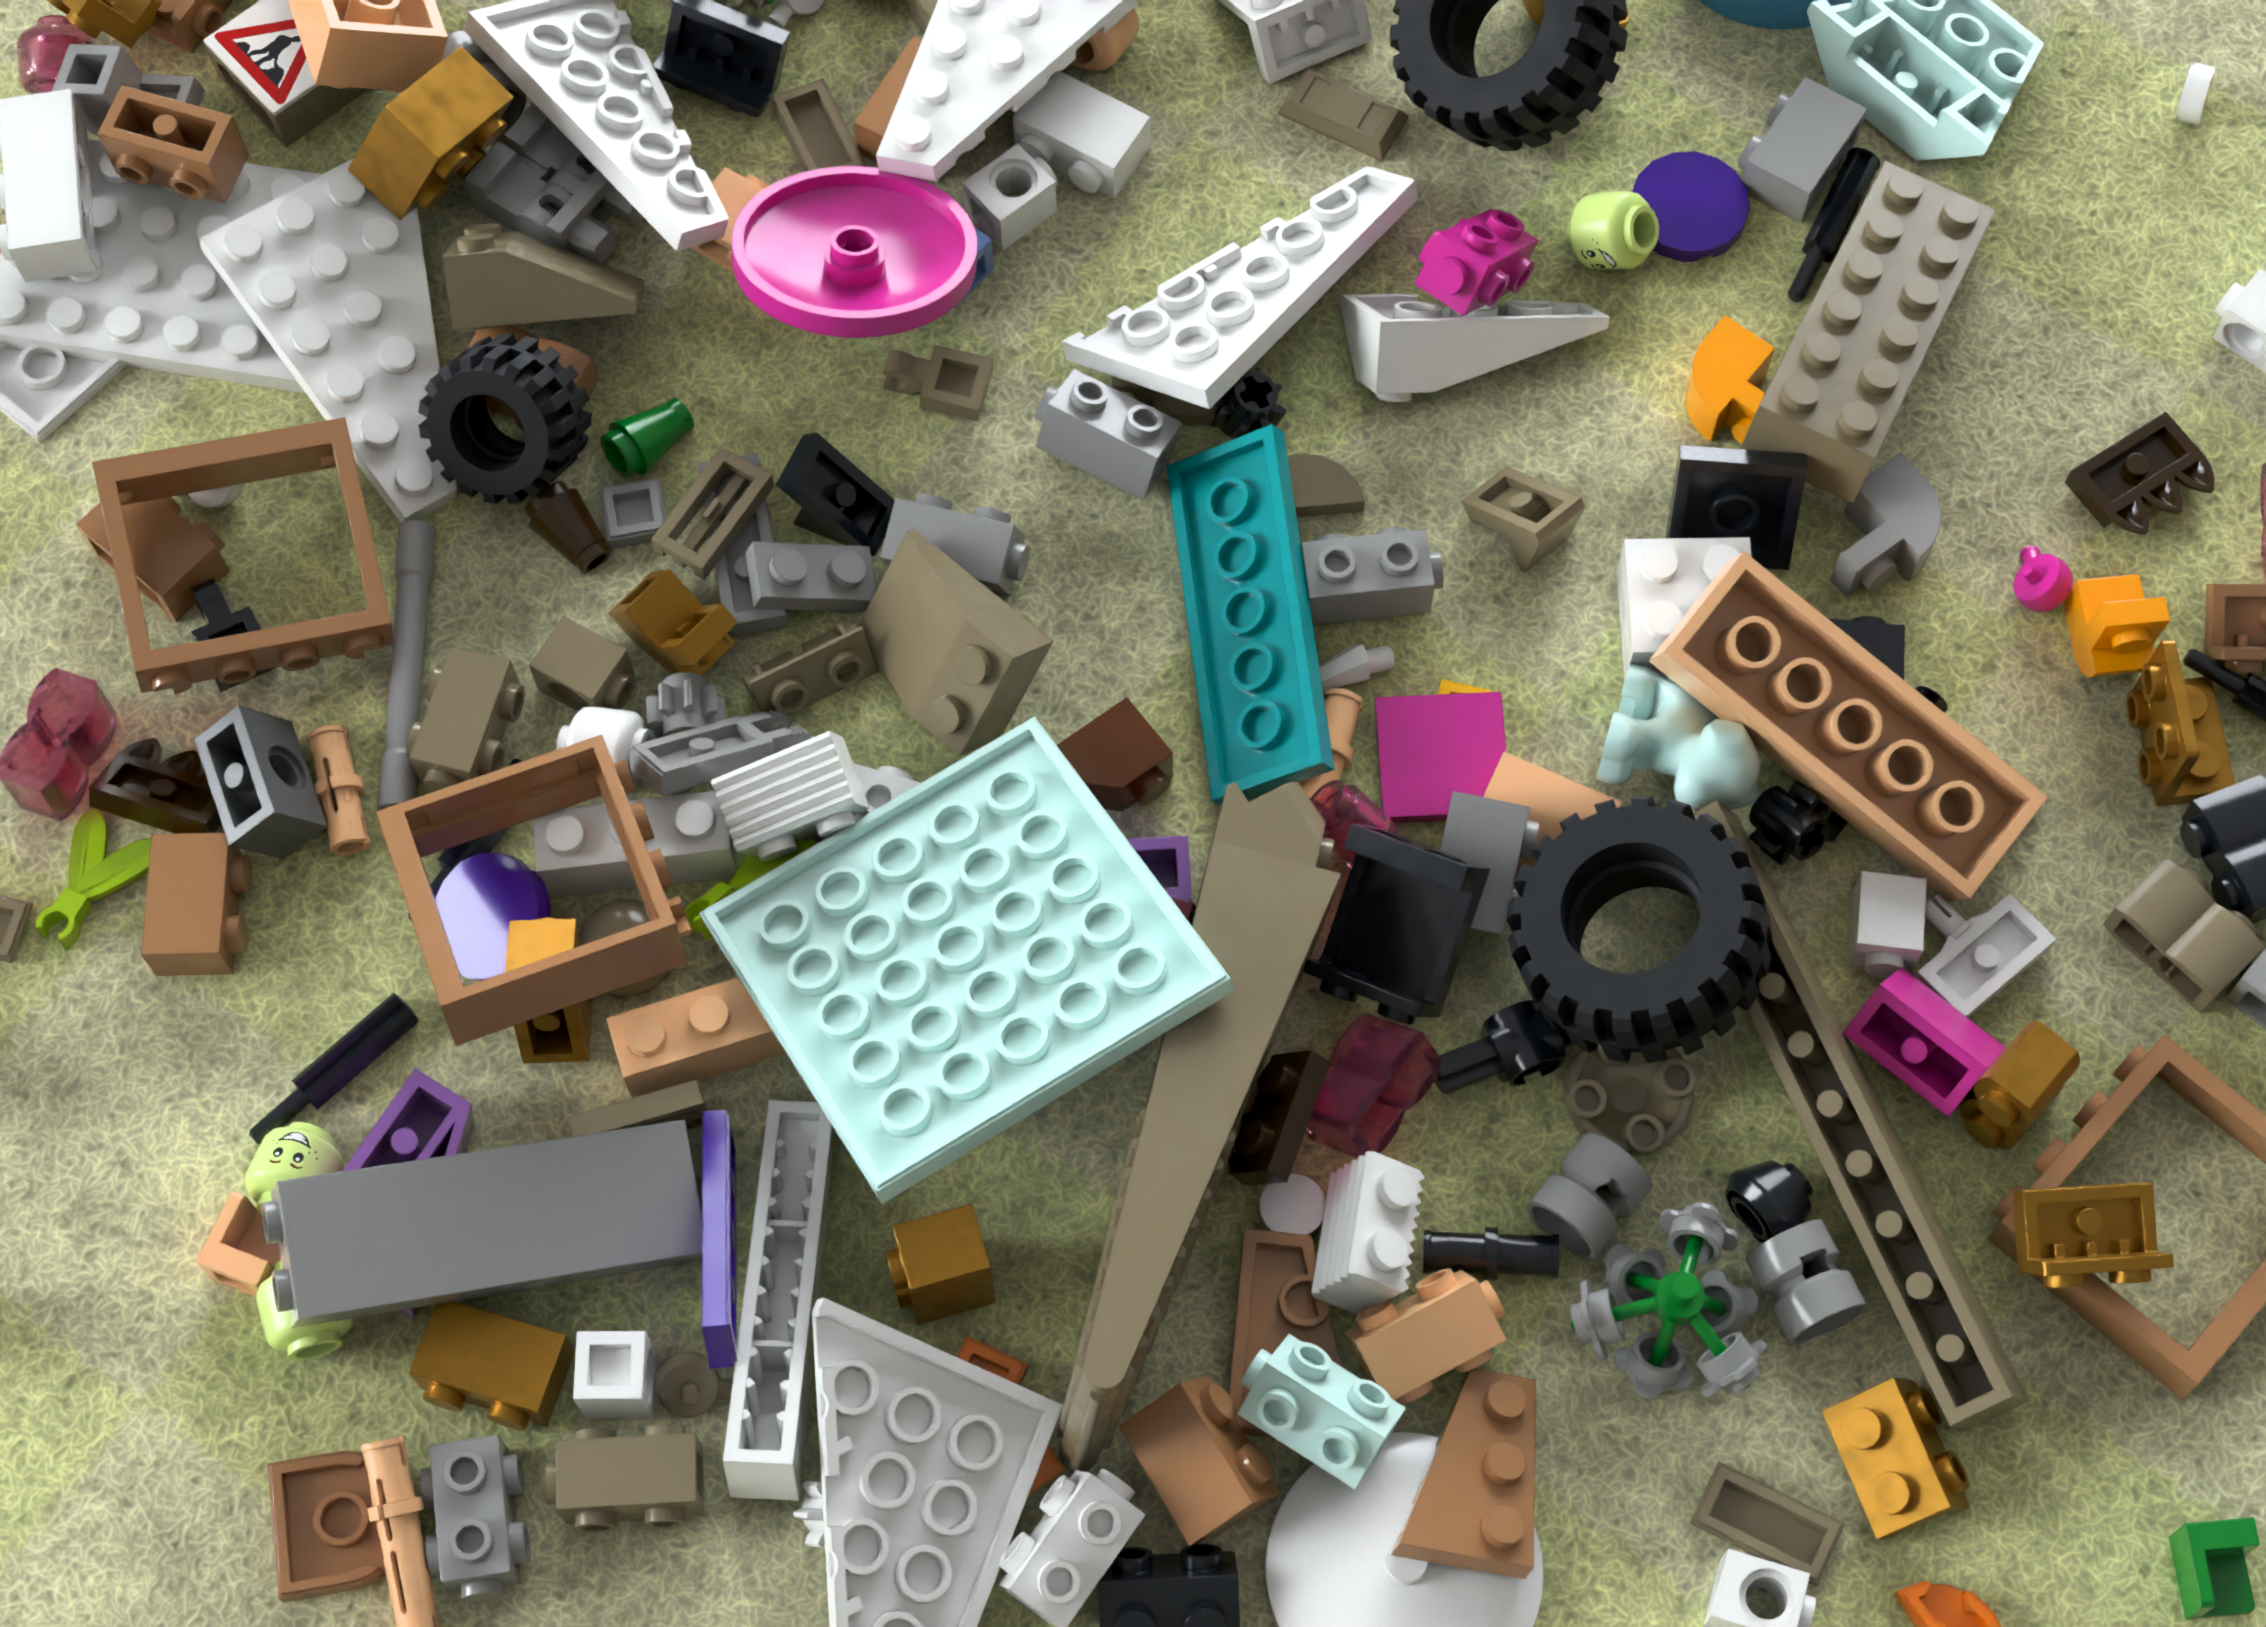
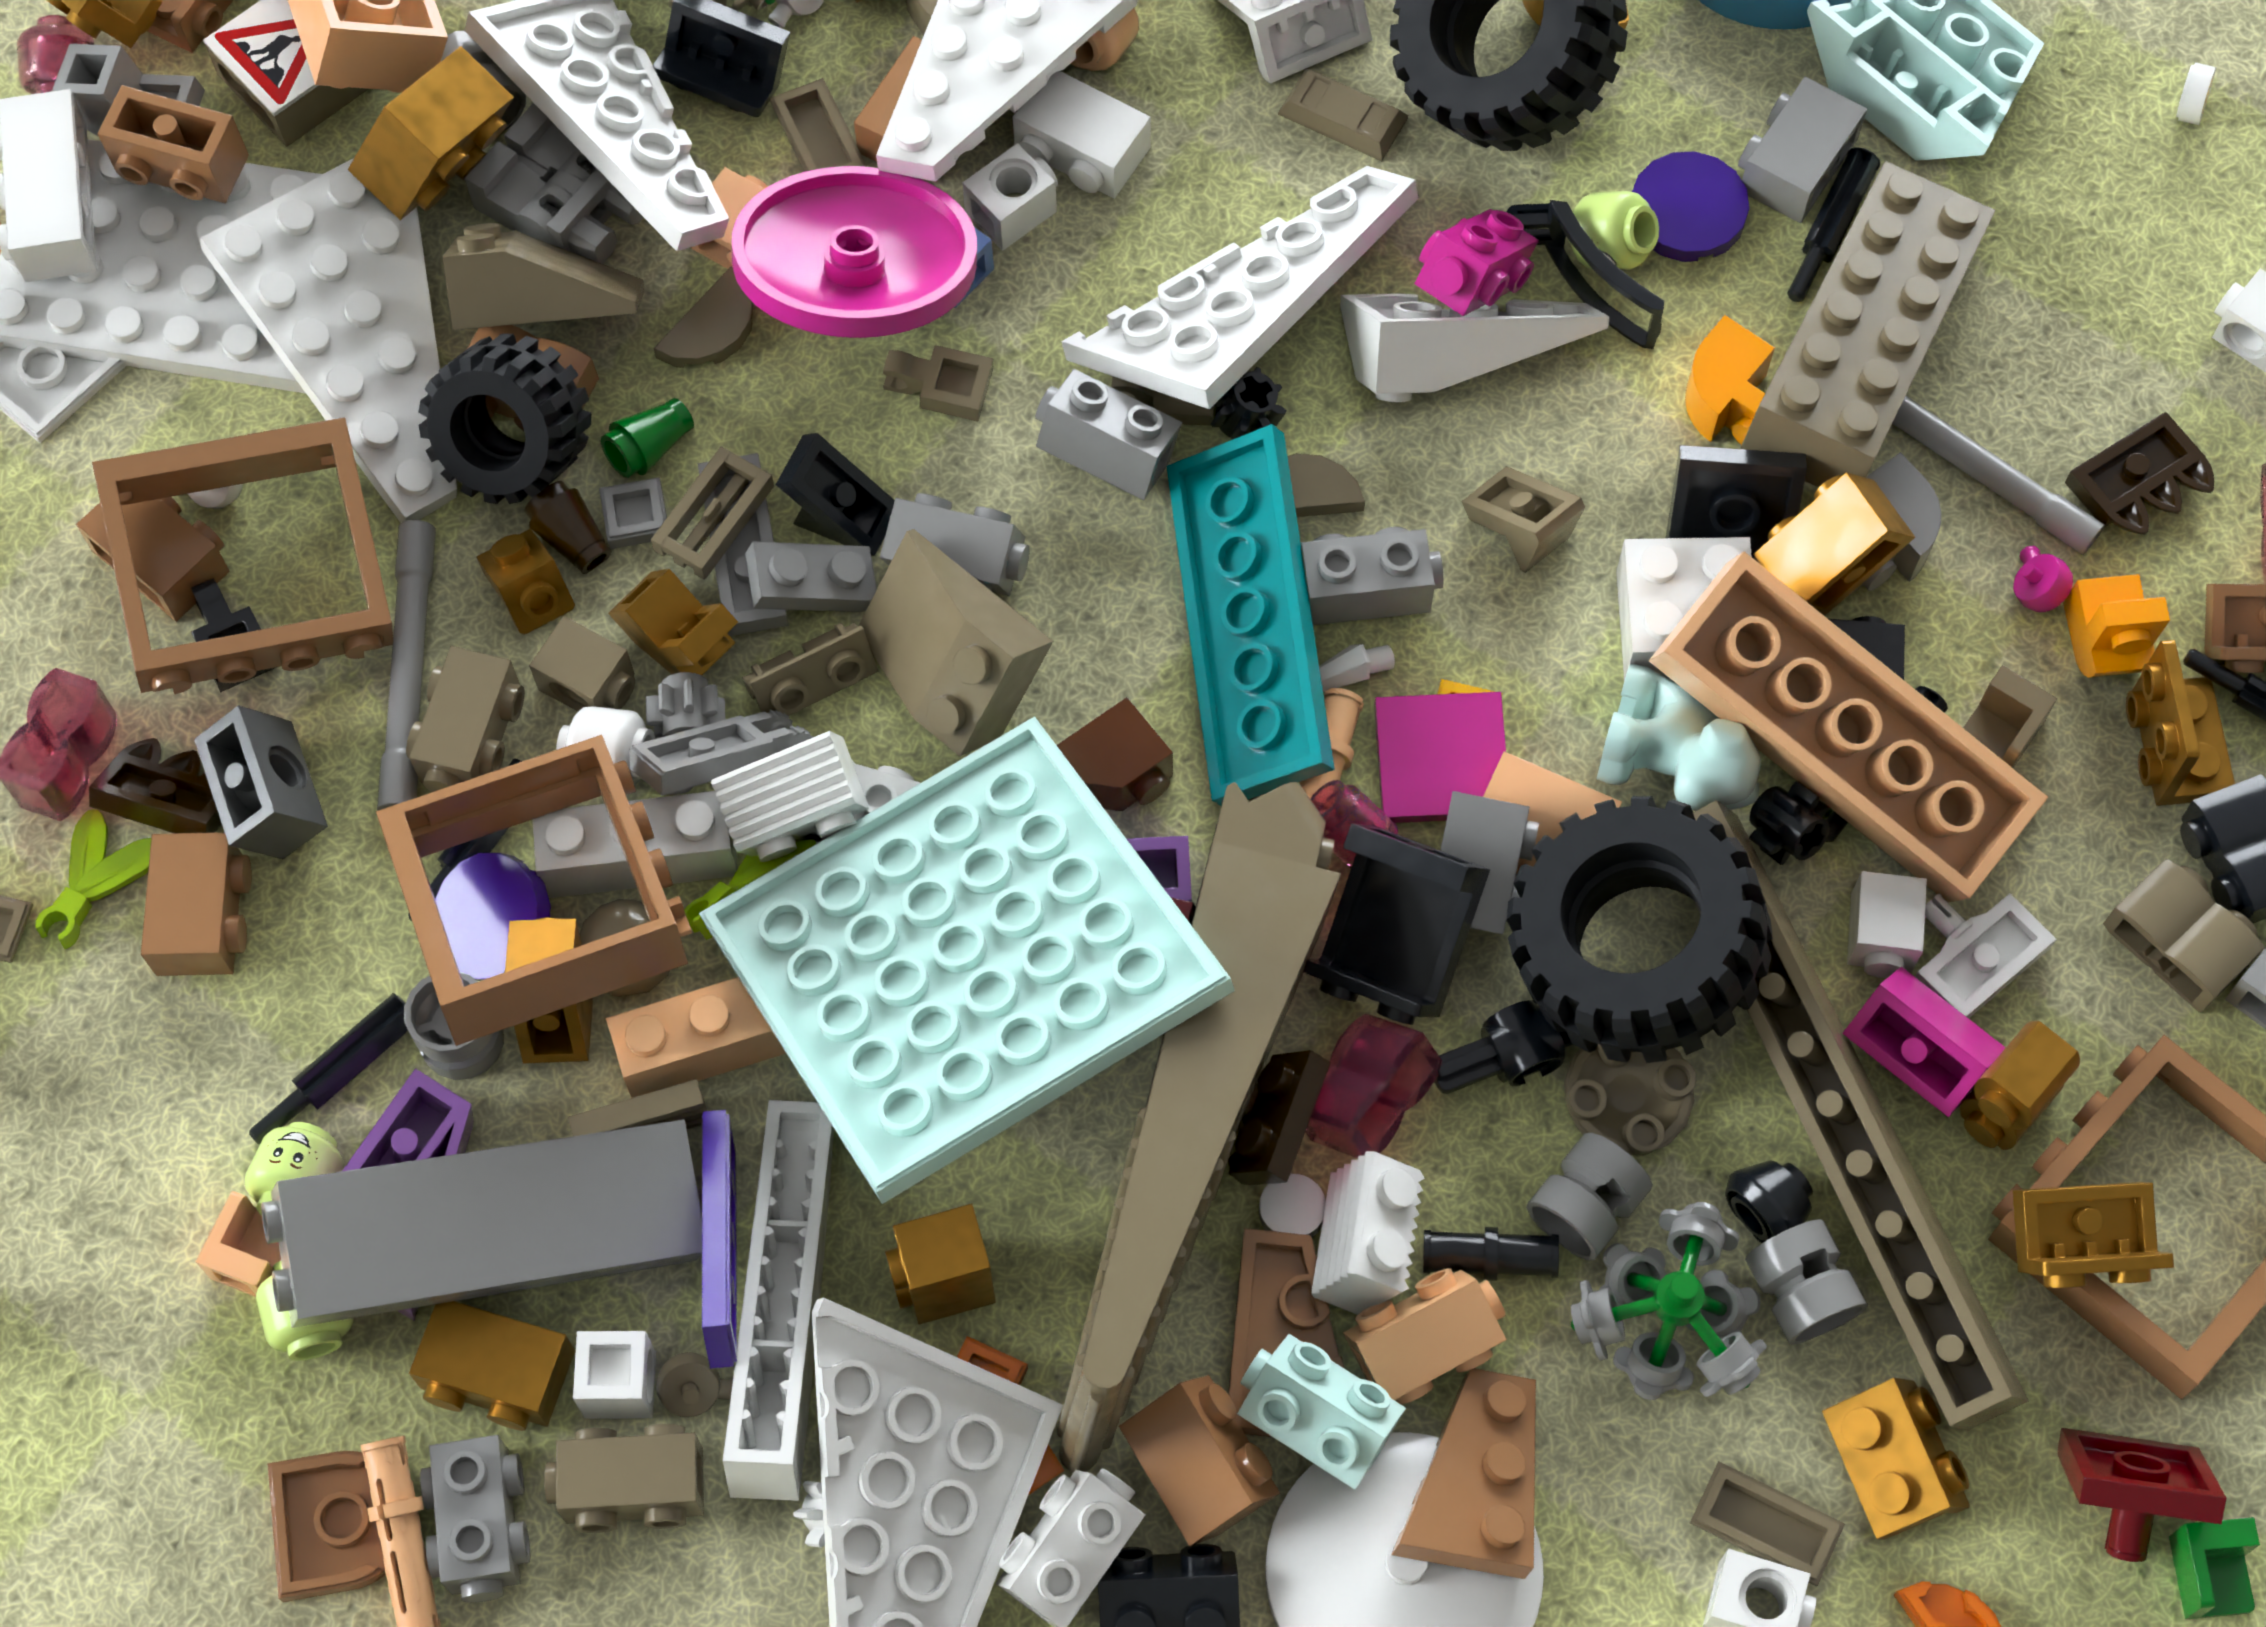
(338, 789): light nougat pin -> none
(434, 1040): none -> light grey wheel
(526, 580): none -> pearl gold bracket
(711, 328): none -> dark tan tile
(1561, 224): none -> black sword
(1835, 541): none -> brick
(2010, 715): none -> dark tan panel
(2048, 509): none -> light grey piece
(2138, 1482): none -> dark red tile

